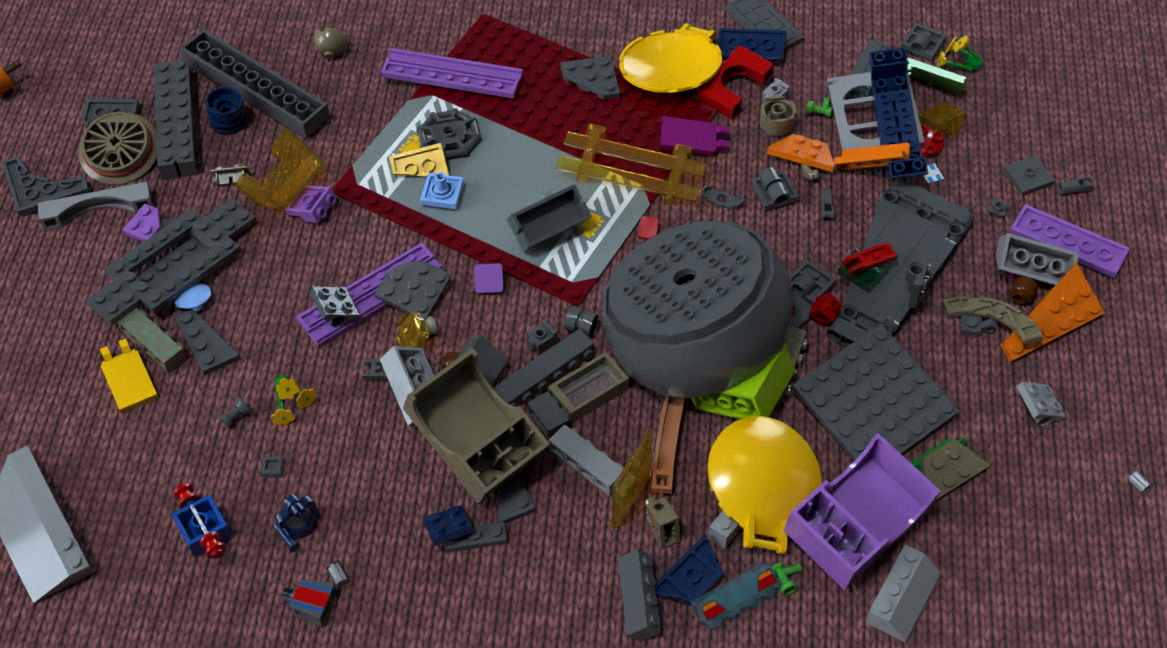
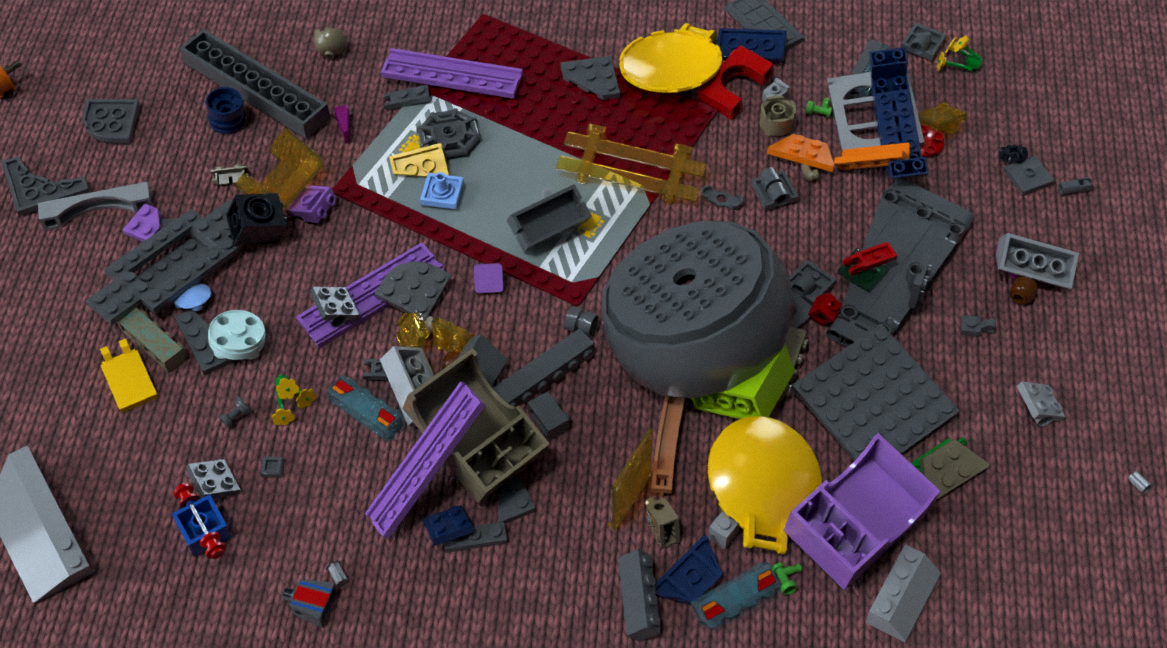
(115, 147): dark tan piece -> none
(175, 119): dark grey piece -> none
(213, 479): none -> dark grey plate
(236, 335): none -> light aqua piece
(256, 219): none -> black brick
(296, 519): dark blue piece -> none
(343, 120): none -> magenta slope
(365, 407): none -> clear light blue brick
(407, 97): none -> dark grey hinge
(425, 459): none -> medium lavender plate
(449, 336): none -> clear yellow plate
(541, 337): dark grey brick -> none
(585, 458): light grey brick -> none
(589, 386): dark tan piece -> none
(648, 227): red slope -> none
(695, 134): magenta tile -> none
(827, 206): dark grey bar -> none
(933, 174): white sticker -> none
(936, 76): bright green tile -> none
(996, 310): dark tan tile -> none
(998, 208): dark grey plate -> none
(1013, 153): none -> black gear
(1059, 311): orange wing -> none
(1093, 249): medium lavender plate -> none

